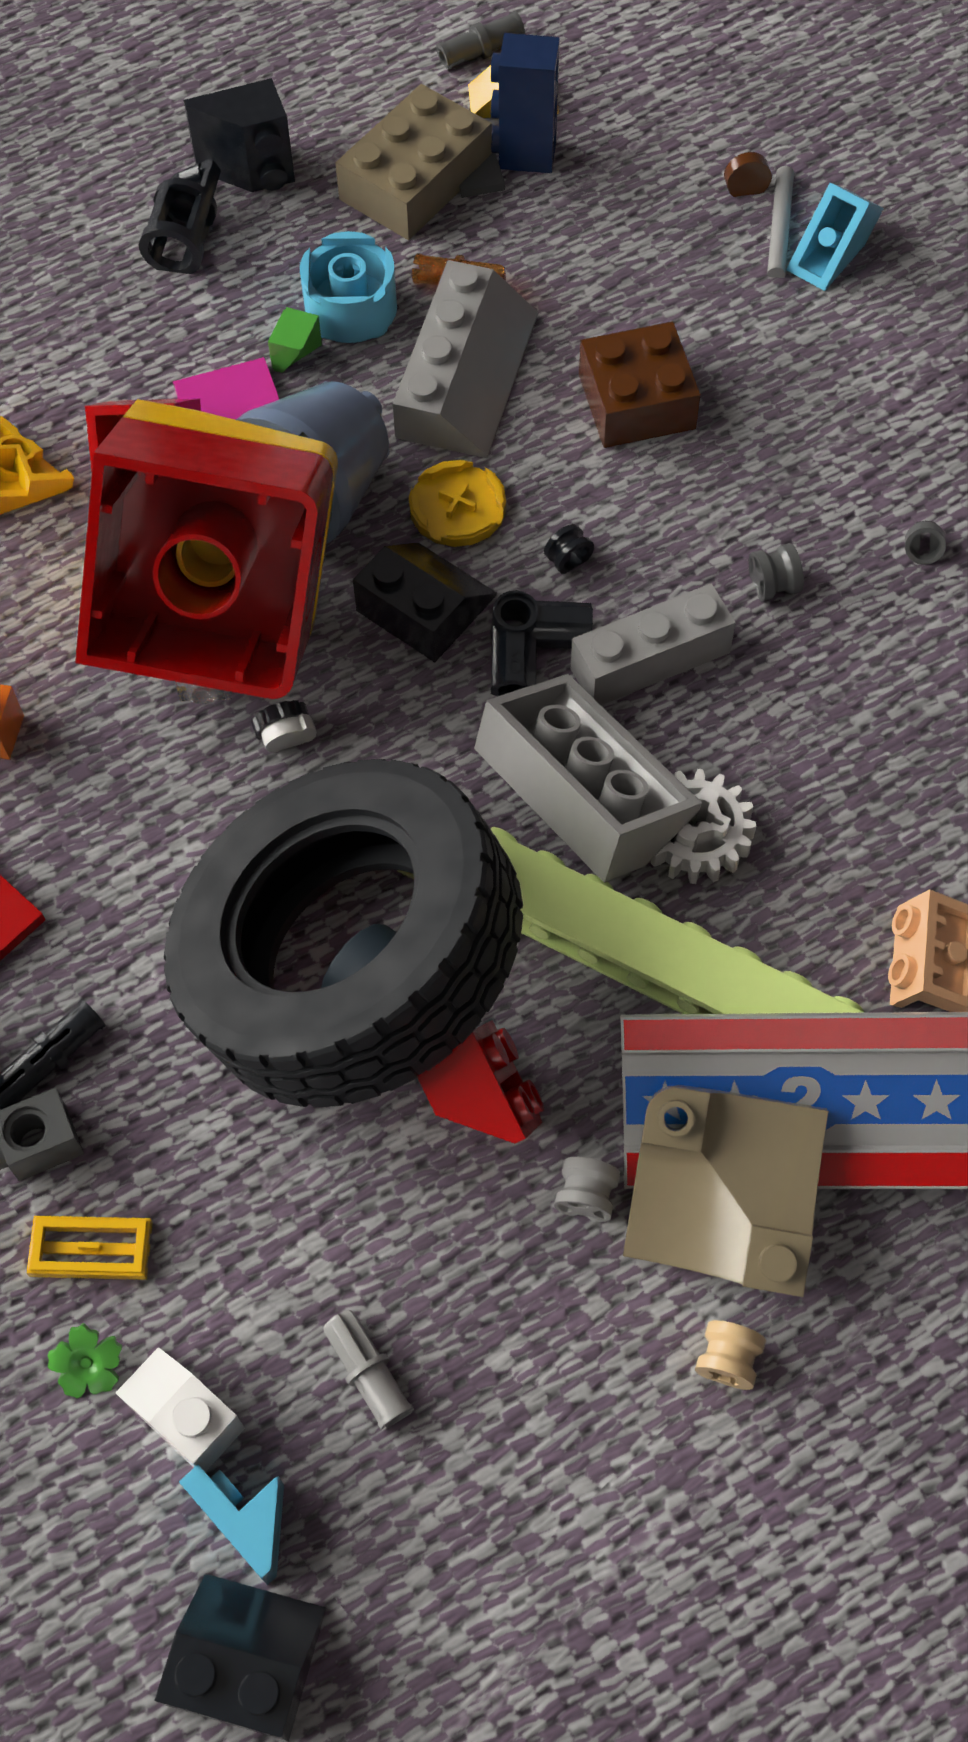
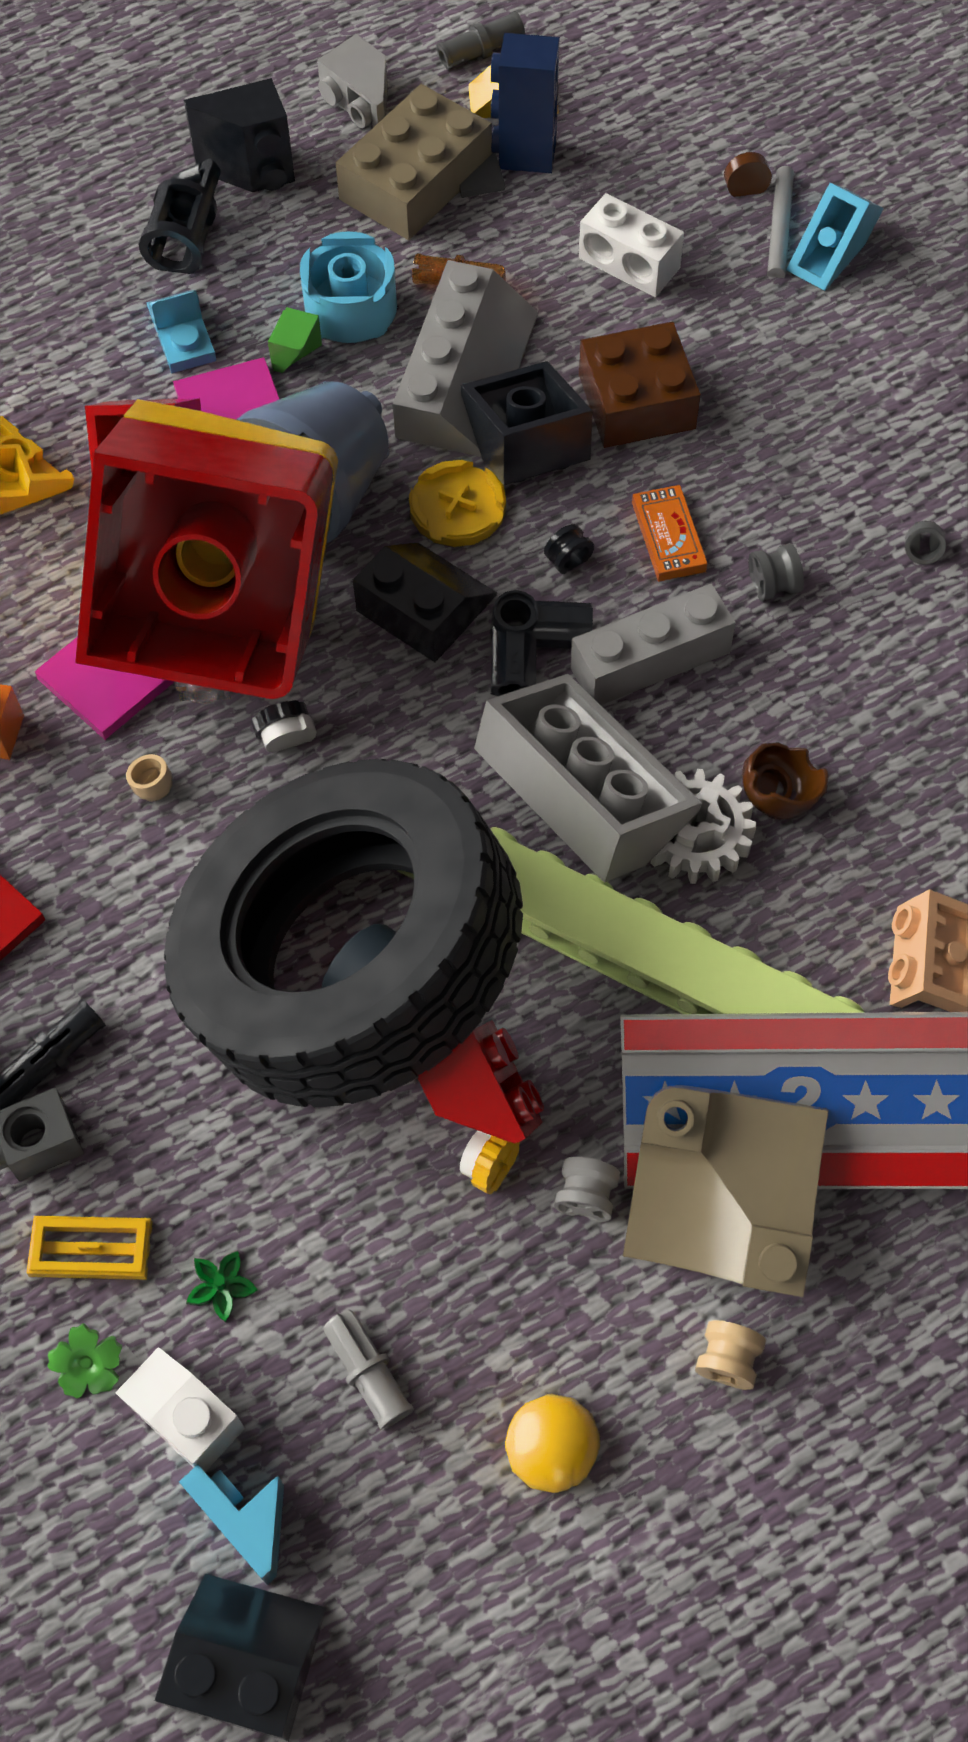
(98, 695): none -> dark pink tile
(149, 777): none -> tan hinge
(182, 331): none -> medium azure slope
(220, 1285): none -> green plant
(355, 80): none -> light grey slope
(488, 1161): none -> yellow piece
(528, 422): none -> black slope
(552, 1443): none -> yellow hair
(630, 244): none -> white brick
(669, 533): none -> orange tile
(793, 769): none -> reddish brown hair

